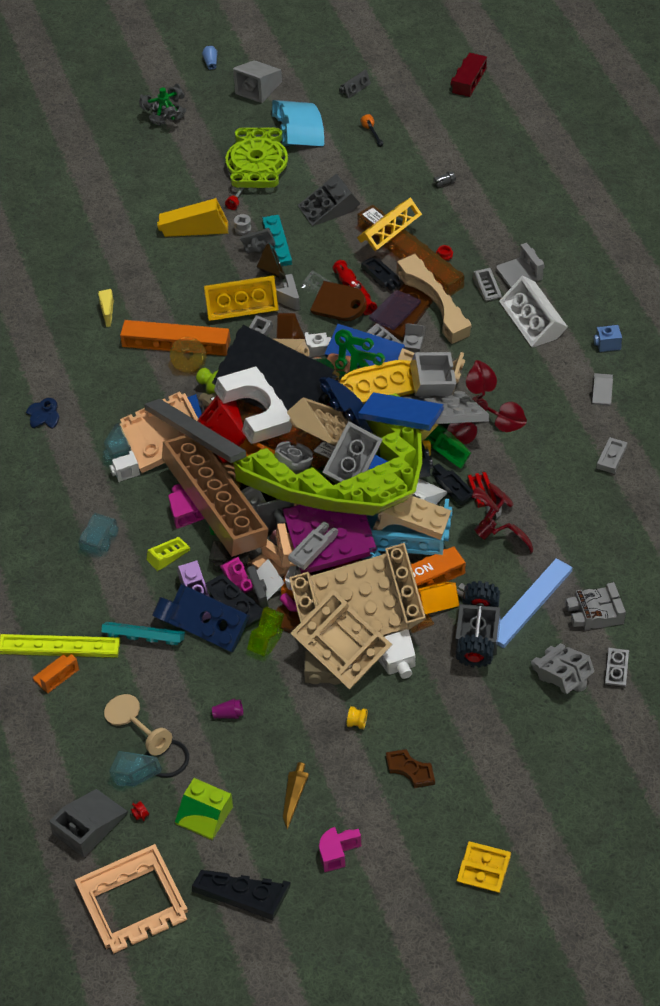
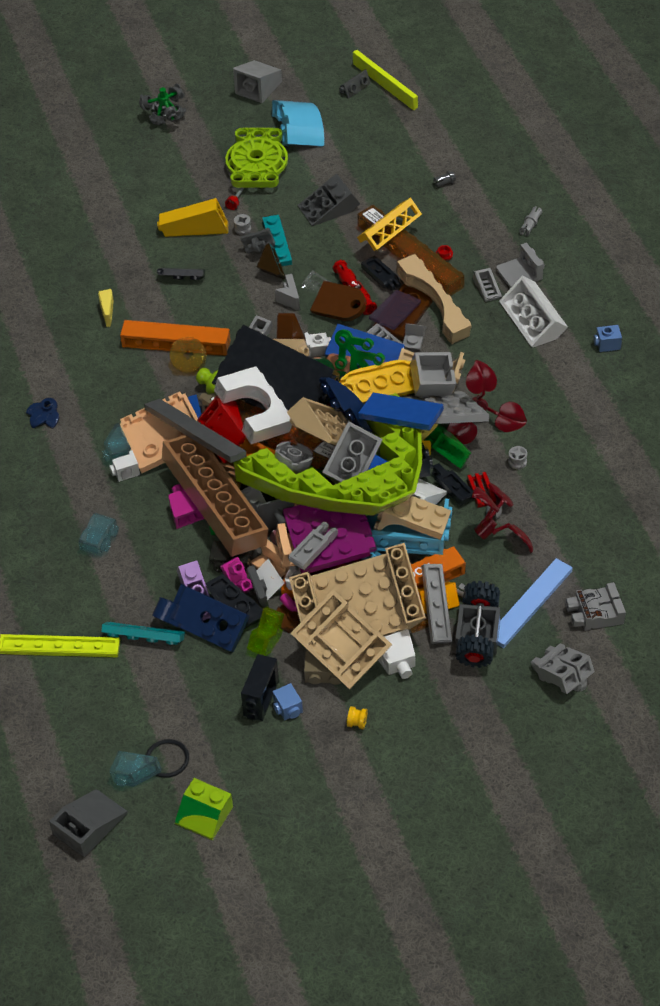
(56, 673): orange panel -> none
(123, 872): light nougat hinge -> none
(124, 710): tan piece -> none
(139, 811): red plate -> none
(159, 561): neon yellow slope -> none
(195, 274): none -> black hinge
(210, 56): medium blue cone -> none
(228, 710): magenta cone -> none
(241, 298): yellow slope -> none
(242, 892): black wing -> none
(259, 687): none -> black window
(287, 702): none -> medium blue brick
(295, 786): pearl gold bar -> none
(334, 844): dark pink brick -> none
(370, 124): hinge -> none
(385, 80): none -> neon yellow tile
(402, 763): reddish brown tile -> none
(436, 603): none -> light grey tile
(469, 74): dark red brick -> none
(484, 867): yellow slope -> none
(514, 455): none -> light grey wheel
(530, 221): none -> light grey pin
(602, 389): light grey slope -> none
(612, 455): light grey plate -> none
(617, 667): light grey slope -> none

